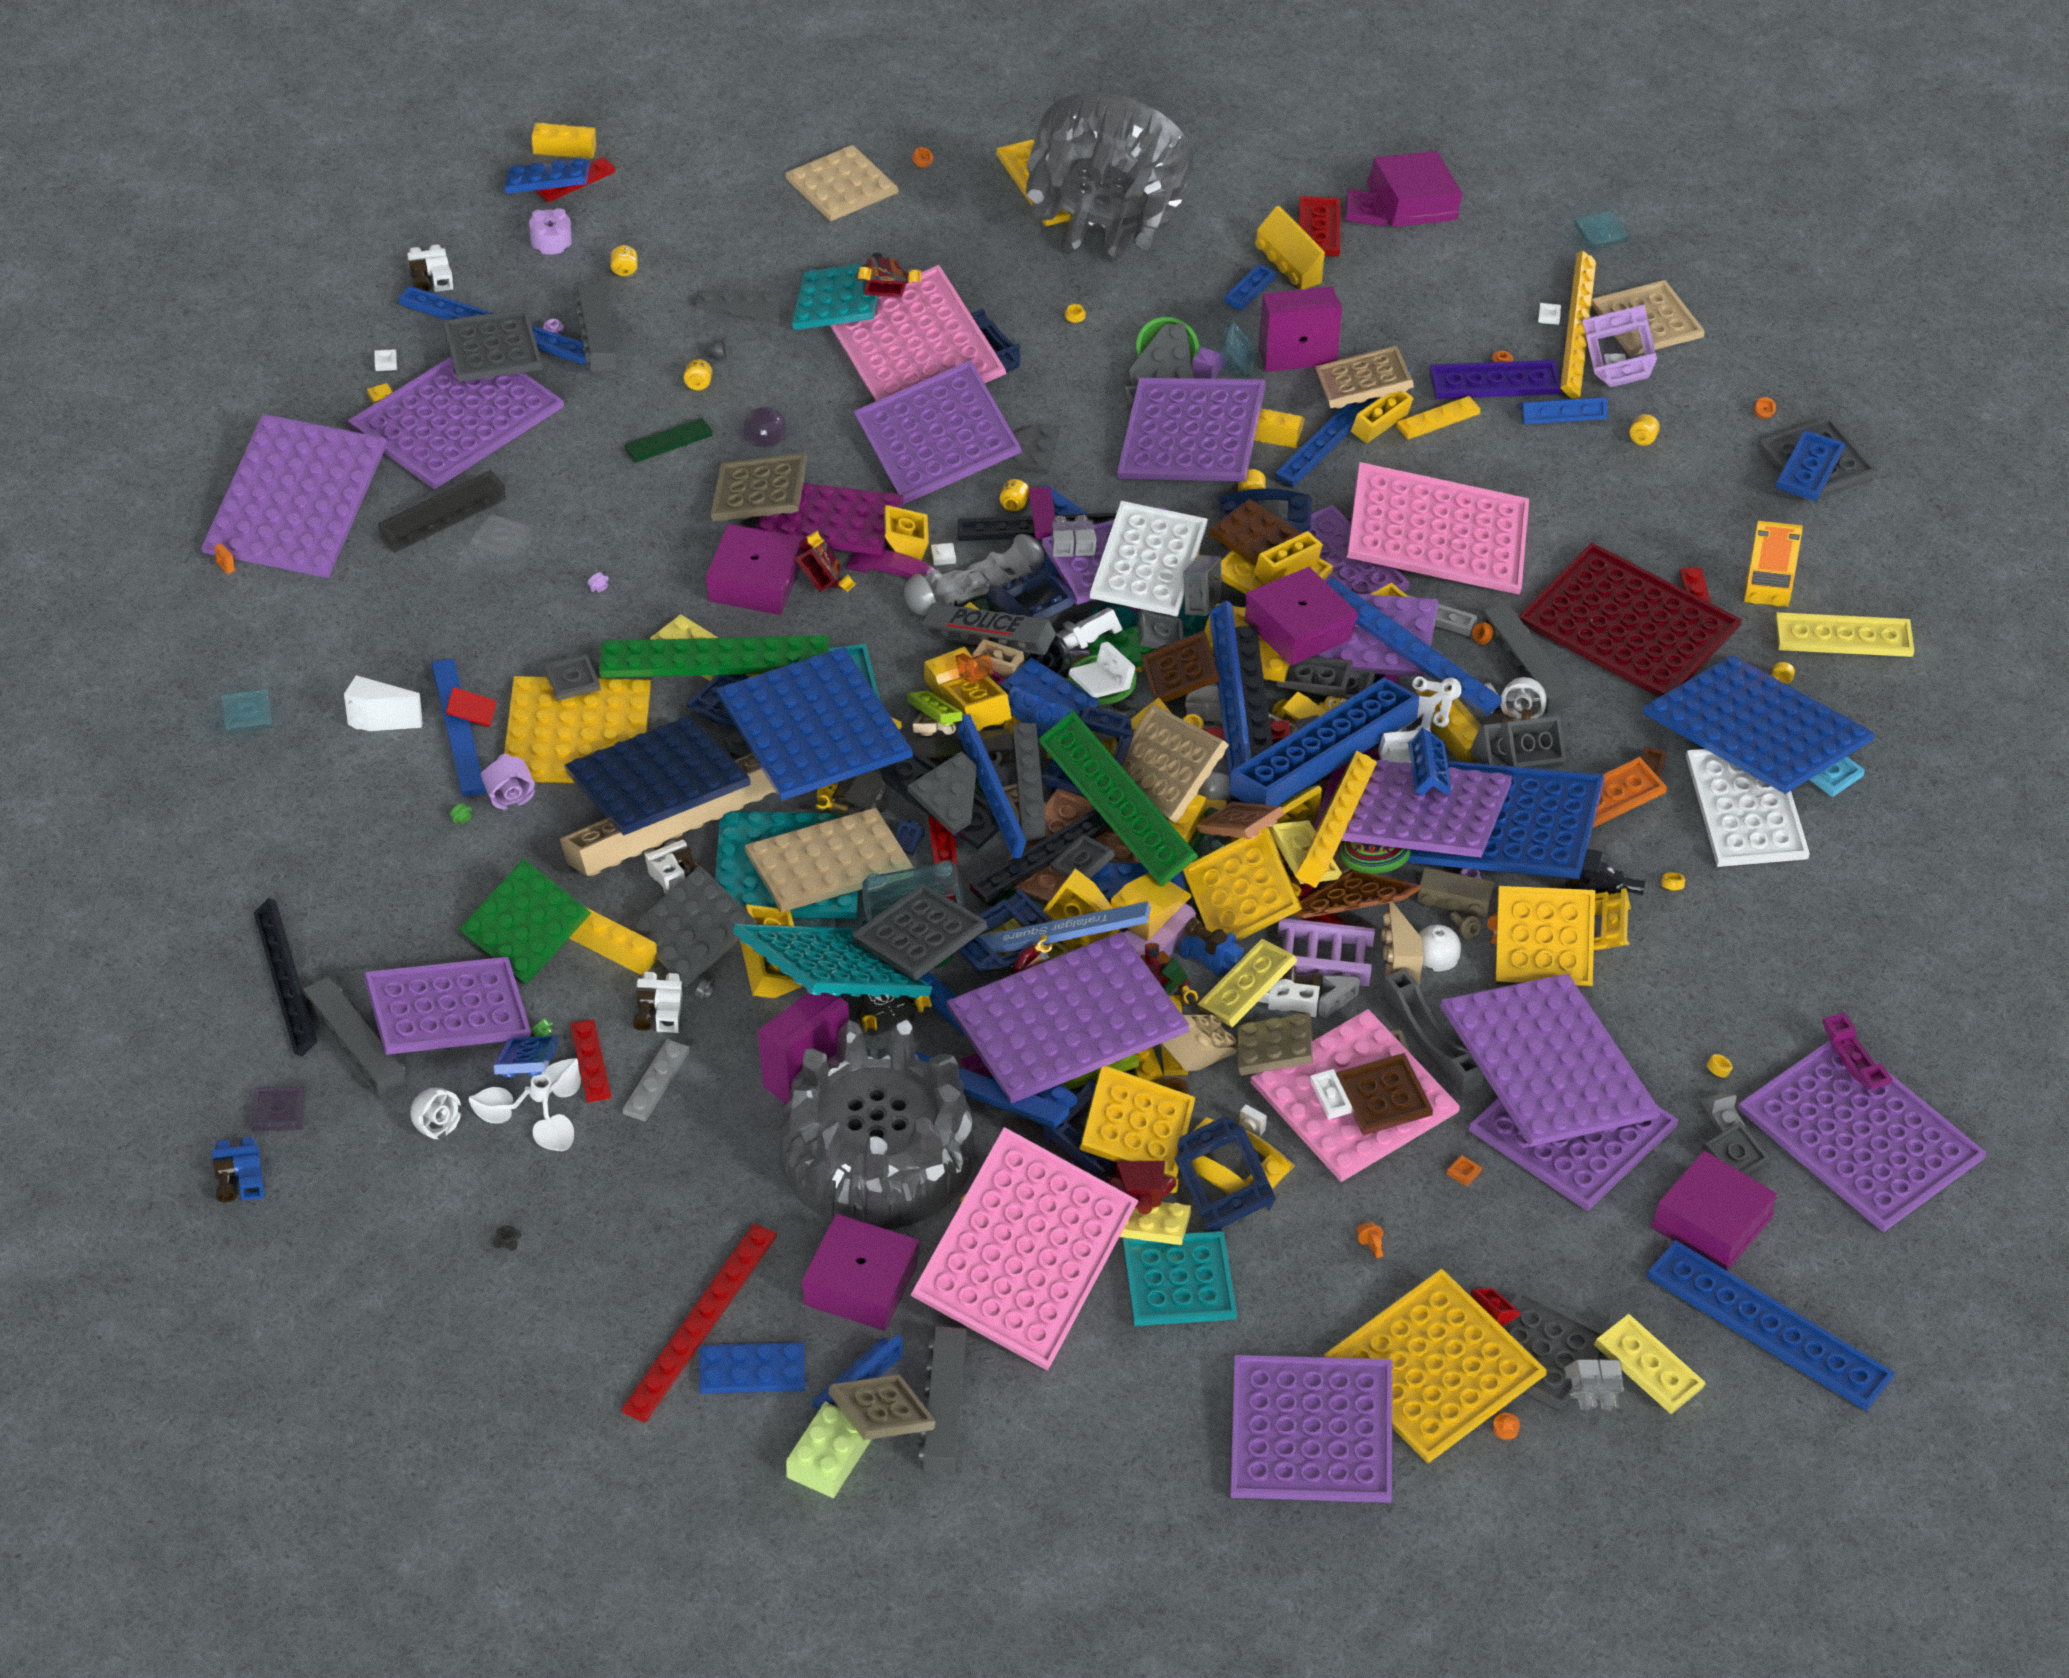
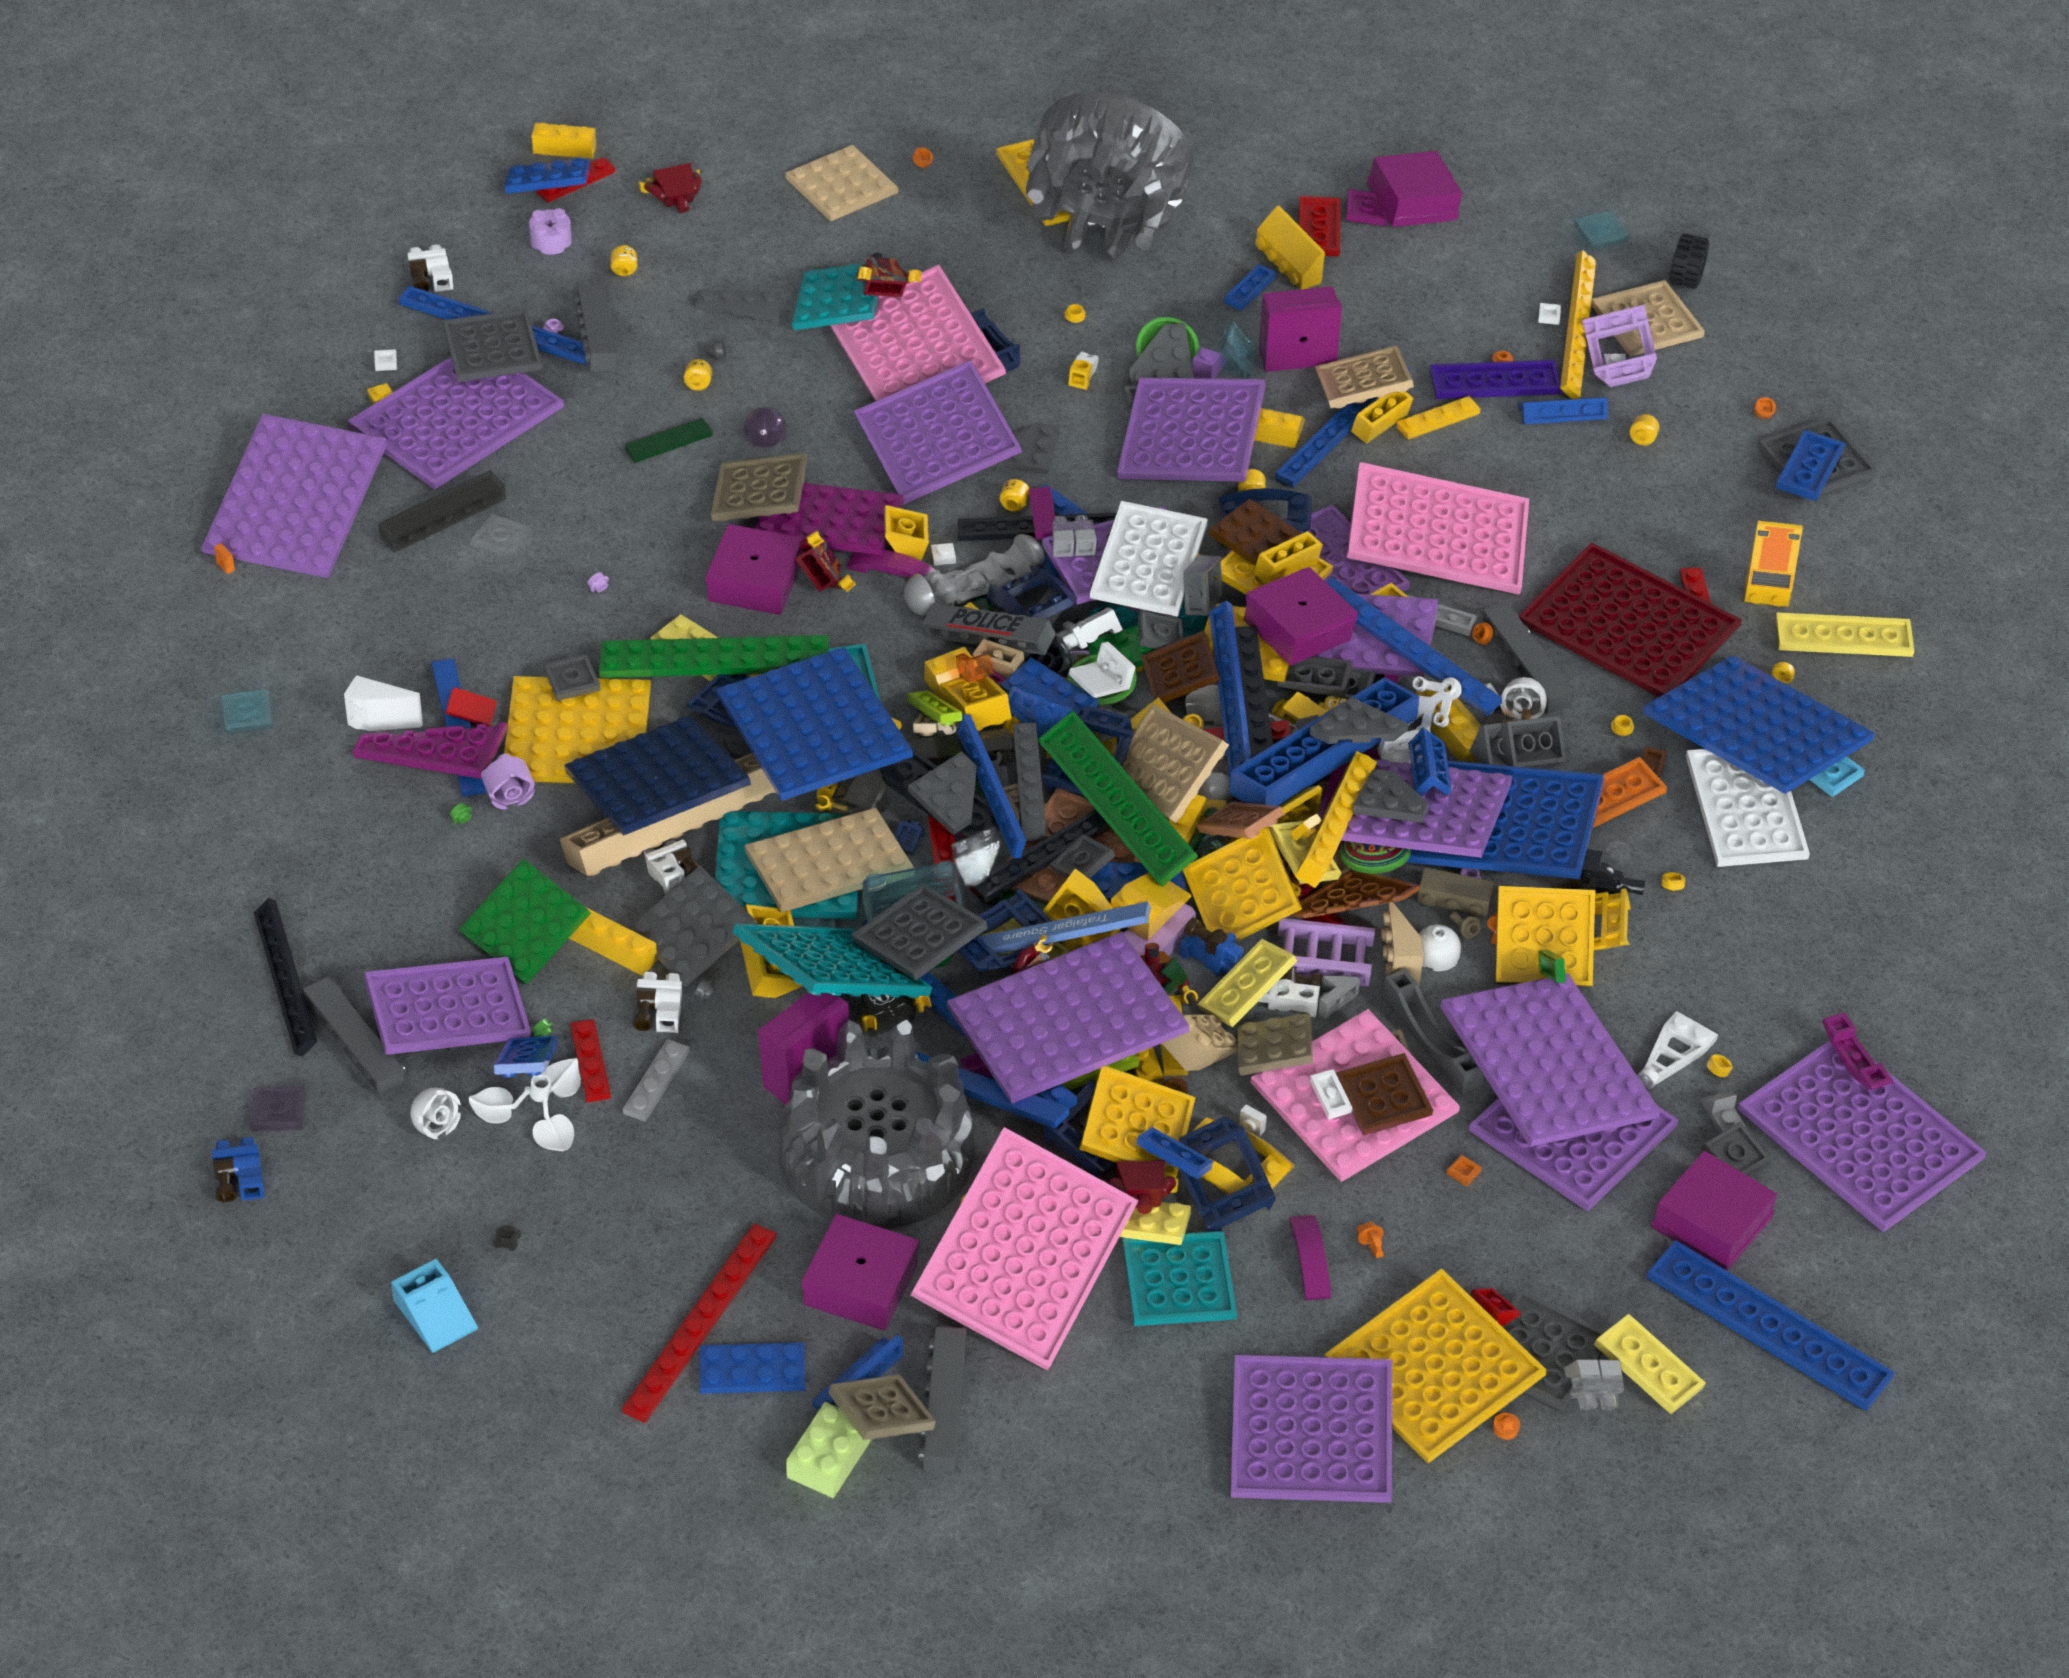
(433, 1305): none -> medium azure slope
(437, 749): none -> magenta wing
(674, 186): none -> dark red torso
(976, 855): none -> clear slope
(1082, 370): none -> yellow leg
(1174, 1152): none -> blue plate
(1306, 828): none -> yellow plate
(1311, 1257): none -> magenta slope
(1359, 723): none -> dark grey plate
(1391, 798): none -> dark grey plate
(1552, 966): none -> green tile
(1622, 725): none -> yellow plate
(1686, 1031): none -> white plate
(1689, 260): none -> black tyre

